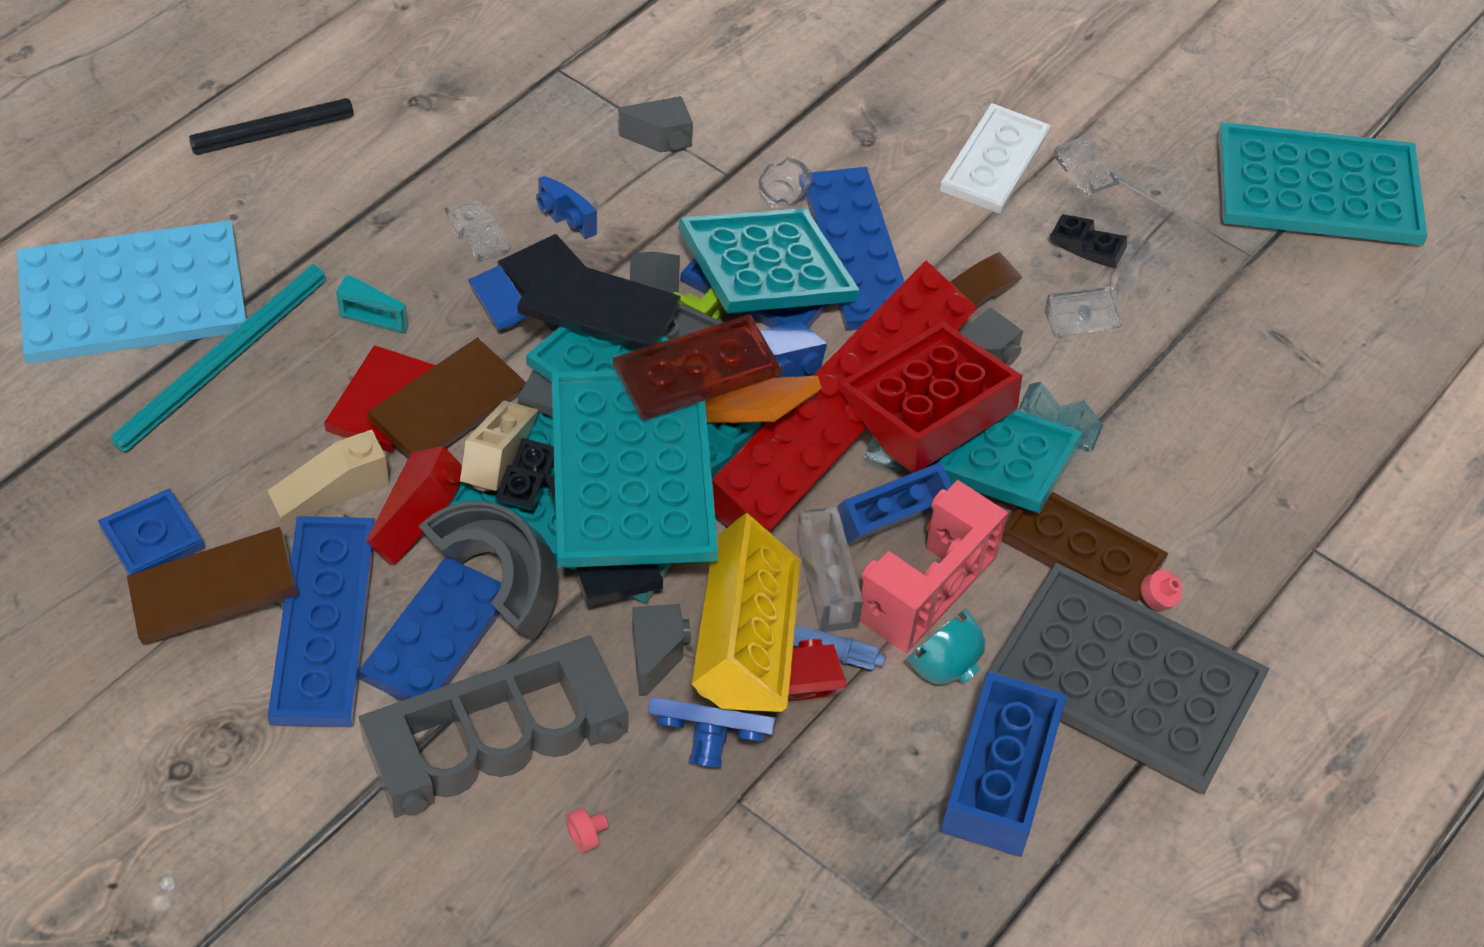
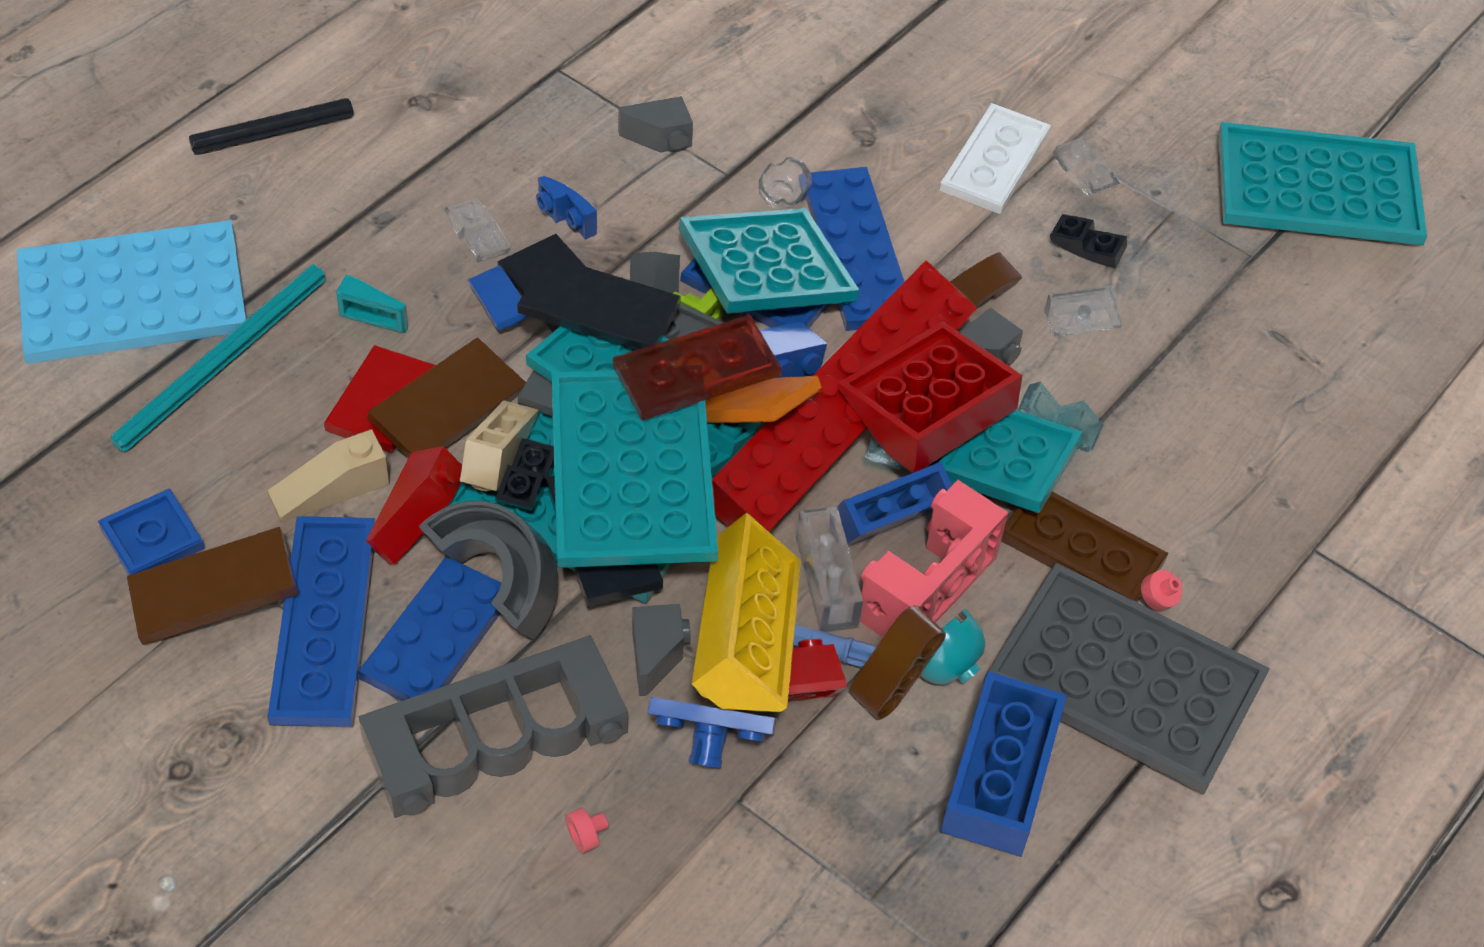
(897, 662): none -> reddish brown beam

